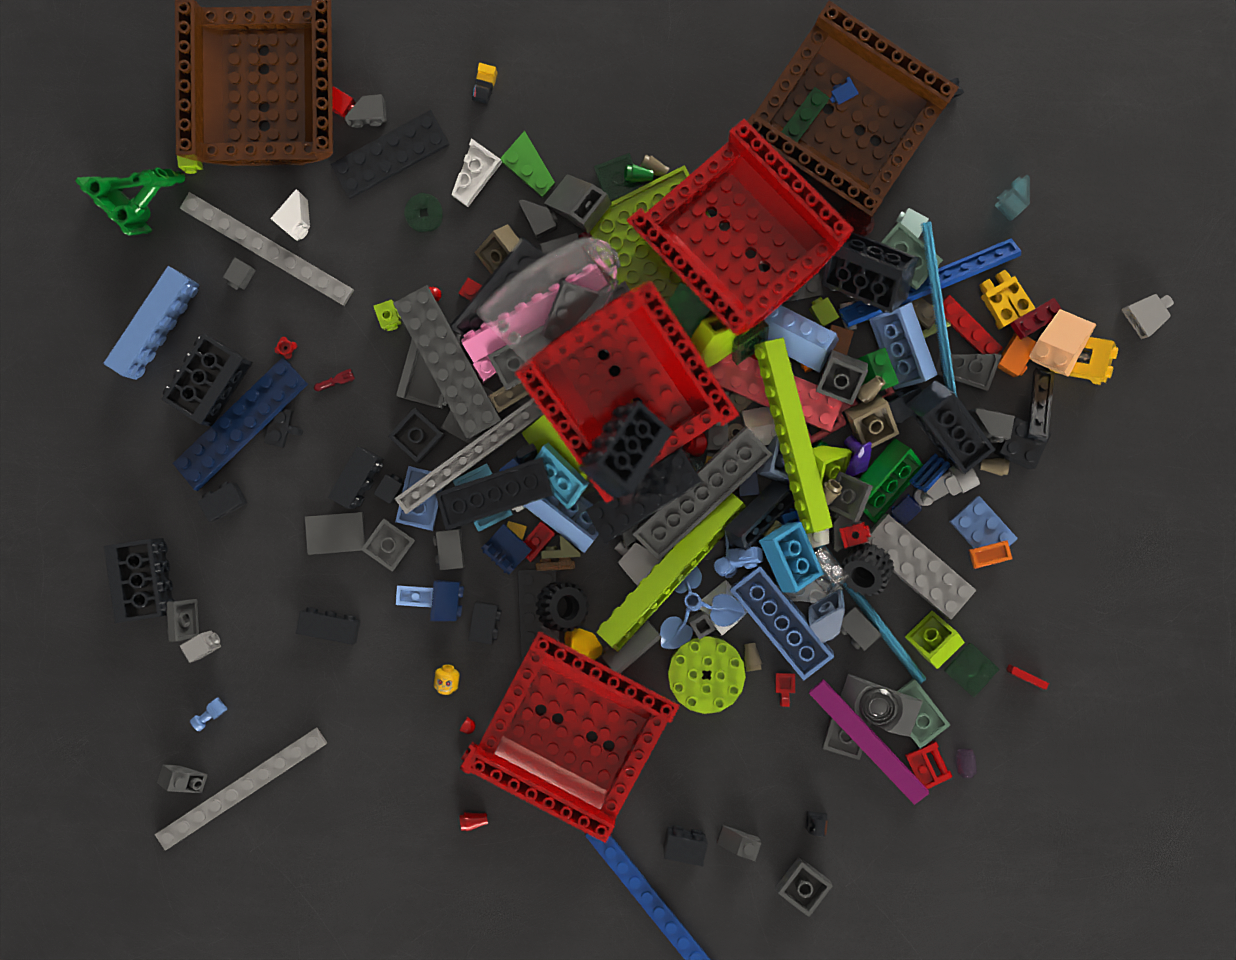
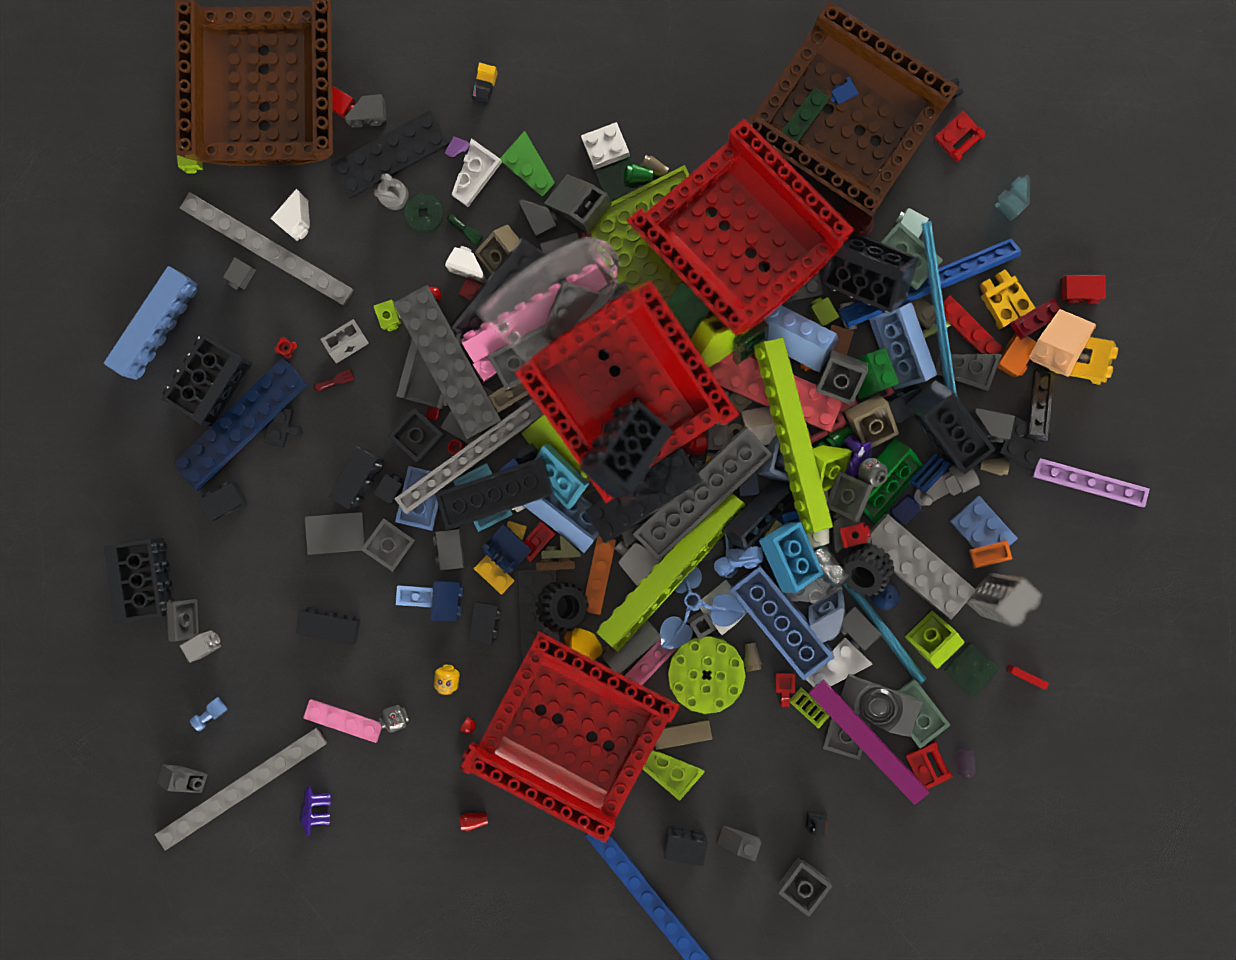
(127, 213): green plate -> none
(306, 817): none -> dark purple connector
(343, 720): none -> bright pink plate
(344, 341): none -> light grey brick
(392, 193): none -> light grey piece
(393, 718): none -> dark grey head
(433, 413): none -> red piece
(452, 443): none -> red hinge
(456, 146): none -> medium lavender tile
(465, 264): none -> white slope
(470, 233): none -> dark green piece
(494, 574): none -> yellow plate
(599, 575): none -> orange plate
(605, 146): none -> white plate
(649, 663): none -> bright pink plate
(672, 773): none -> lime wing
(684, 734): none -> dark tan tile
(820, 721): none -> lime slope
(831, 490): dark tan cone -> none
(838, 437): none -> green cone
(846, 661): none -> white wing
(870, 389): dark tan cone -> none
(873, 472): none -> dark grey head
(887, 598): none -> dark blue helmet
(955, 131): none -> red plate
(1004, 598): none -> light grey brick
(1083, 288): none -> red brick
(1091, 482): none -> lavender plate
(1148, 314): light grey torso -> none

